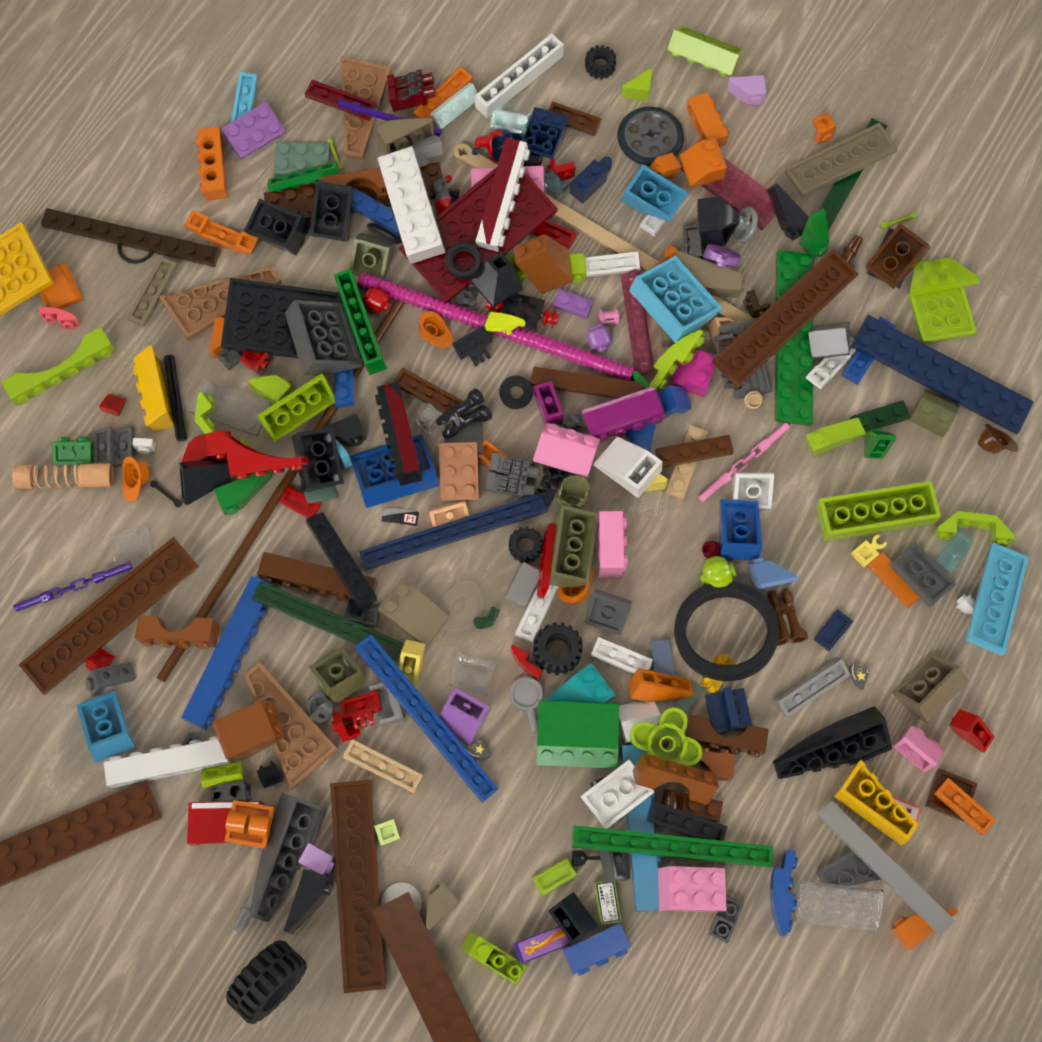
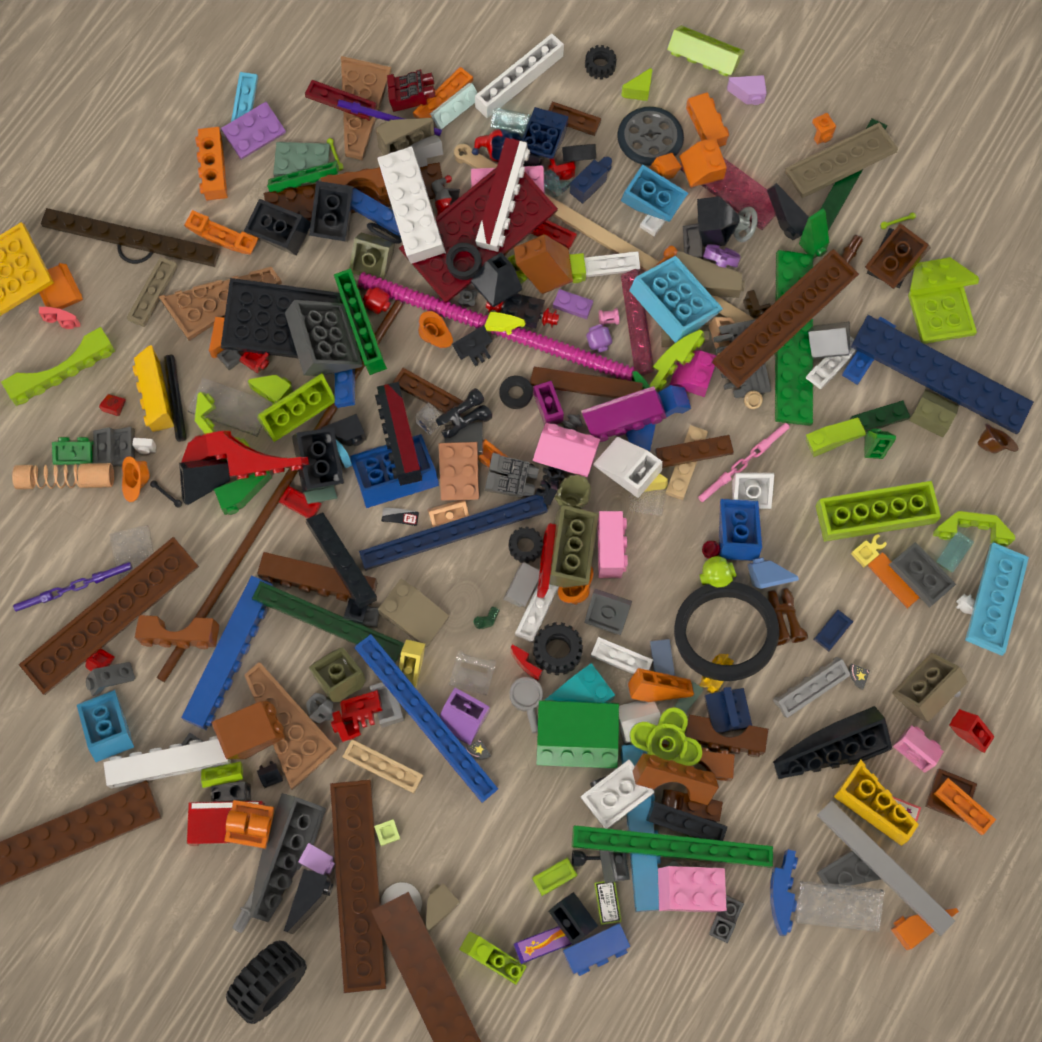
(579, 152): none -> black tyre

